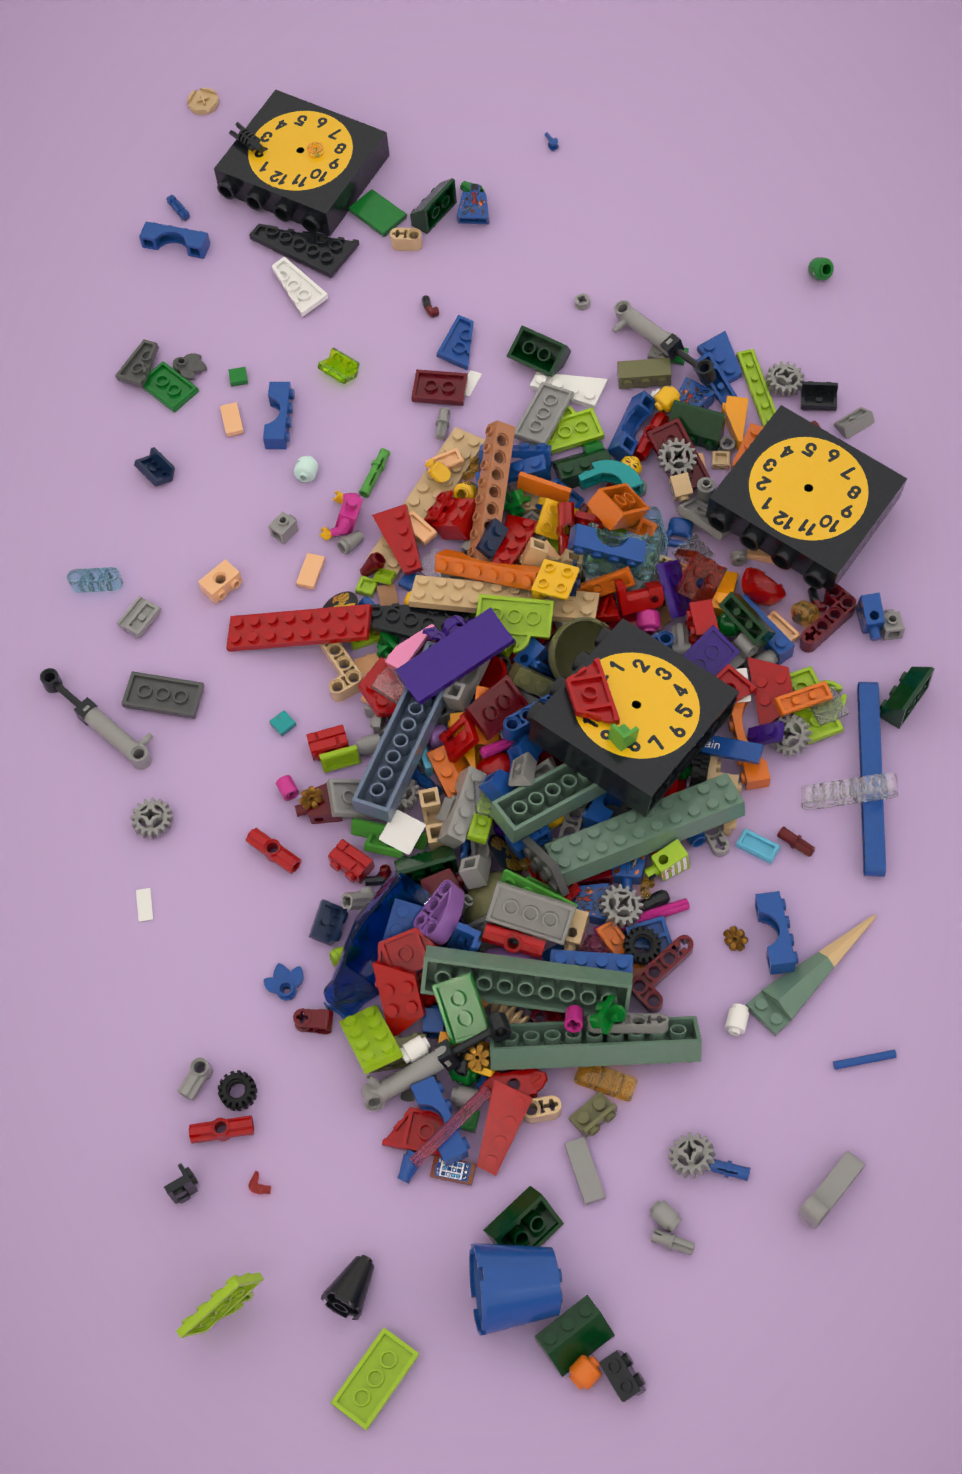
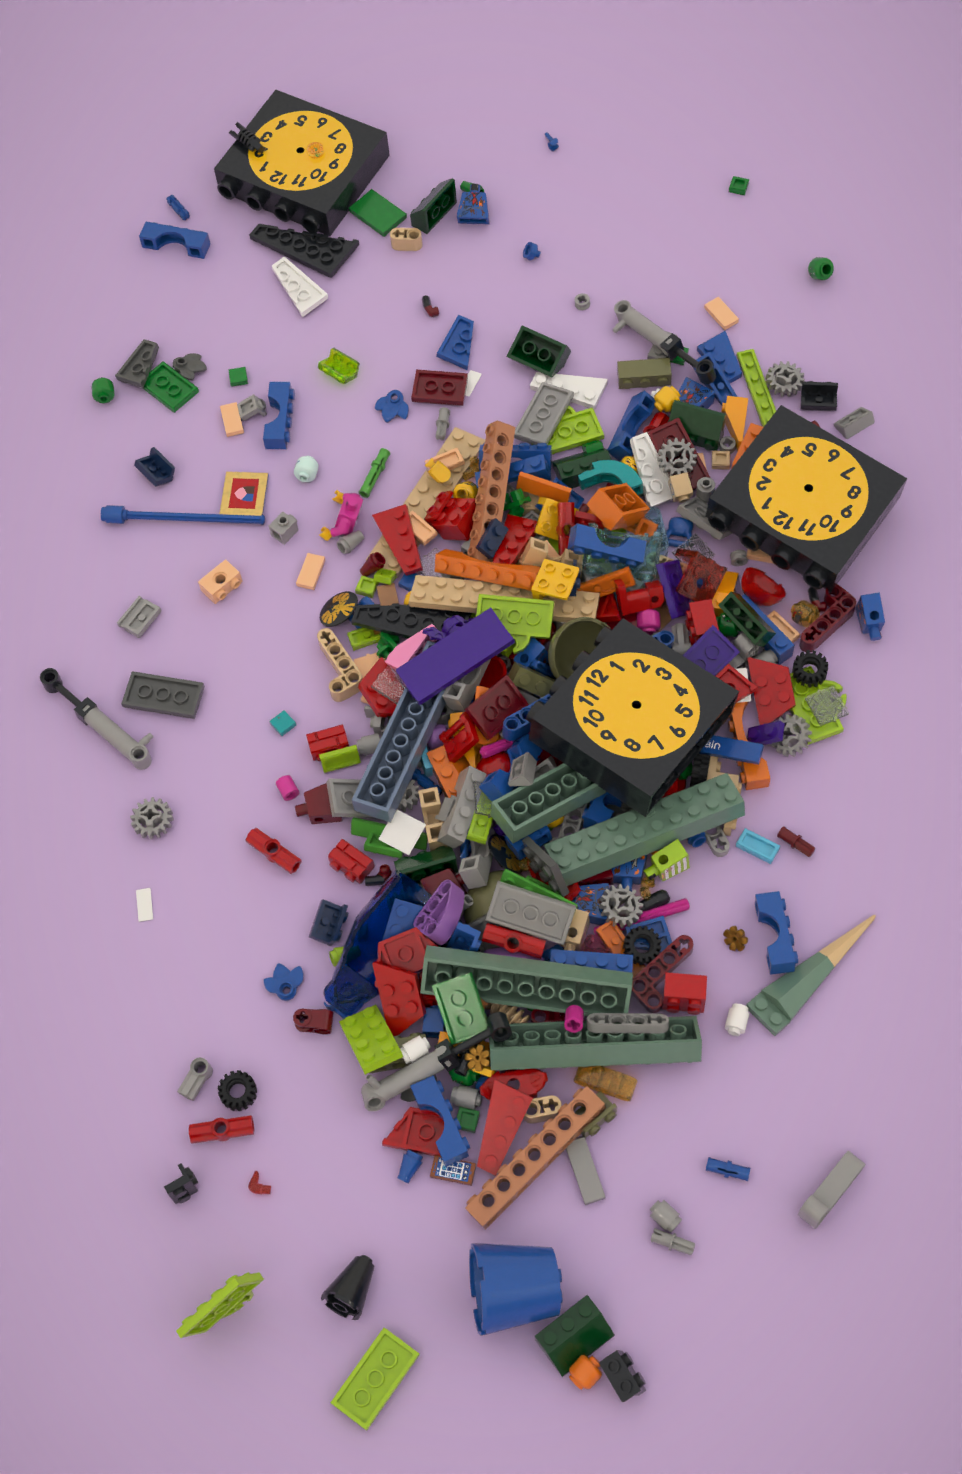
(102, 390): none -> green head
(102, 583): clear light blue beam -> none
(203, 101): tan tile -> none
(241, 503): none -> flag
(251, 406): none -> light grey bracket
(299, 627): red plate -> none
(311, 797): pearl gold plant -> none
(358, 899): light grey piece -> none
(390, 407): none -> blue plate
(451, 1126): clear pink axle -> none
(525, 1221): dark green slope -> none
(531, 251): none -> blue tile
(548, 1153): none -> nougat brick
(591, 694): red wing -> none
(607, 1015): green hips -> none
(622, 736): bright green panel -> none
(655, 482): none -> white wing
(684, 993): none -> red brick
(695, 1161): light grey gear -> none
(721, 313): none -> light nougat tile
(738, 185): none -> green tile
(803, 698): orange tile -> none
(810, 678): none -> black tyre
(849, 791): clear beam -> none
(864, 1059): blue bar -> none
(871, 764): blue beam -> none
(893, 625): light grey brick -> none
(906, 695): dark green slope -> none

